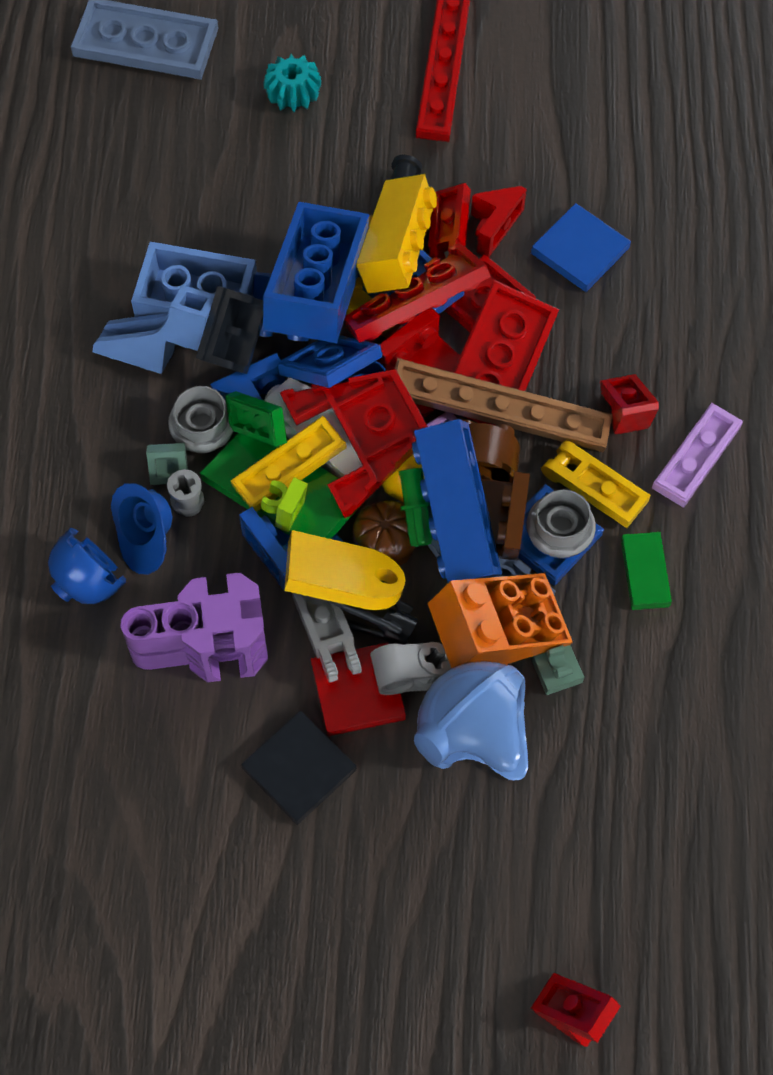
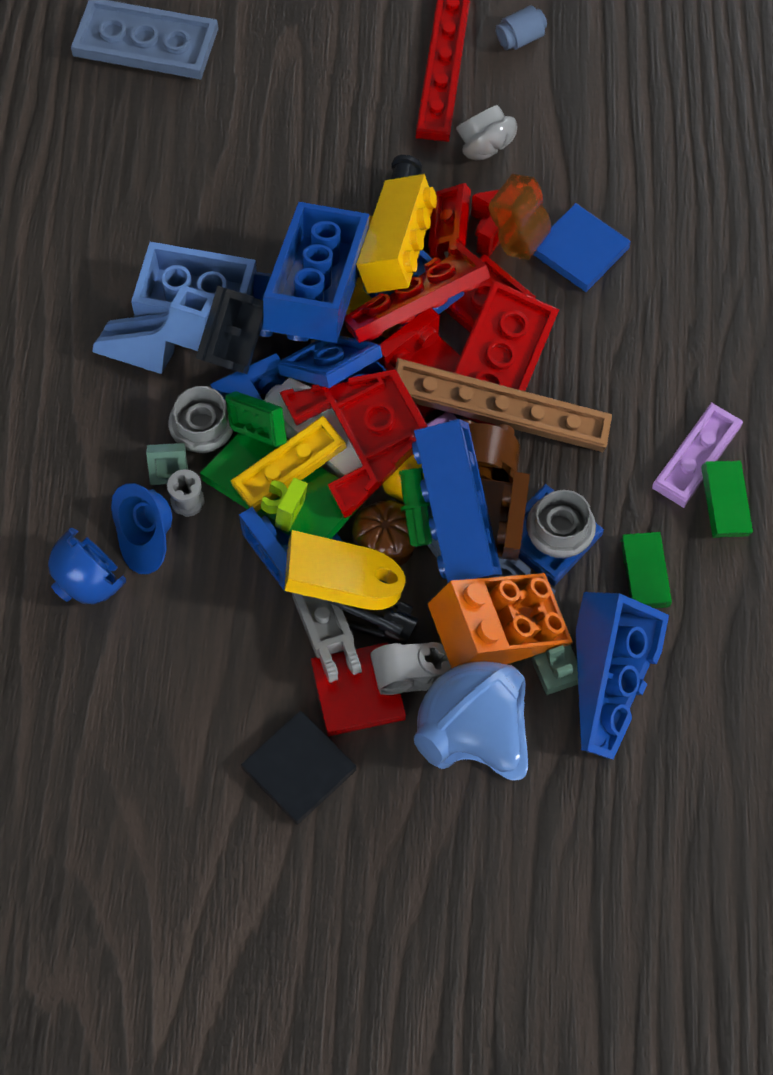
(200, 630): medium lavender connector -> none
(292, 82): teal gear -> none
(487, 133): none -> light grey piece
(520, 216): none -> clear orange brick
(521, 28): none -> sand blue brick
(575, 1009): red slope -> none
(596, 483): yellow plate -> none
(614, 650): none -> blue wedge
(630, 402): red slope -> none
(726, 499): none -> green tile

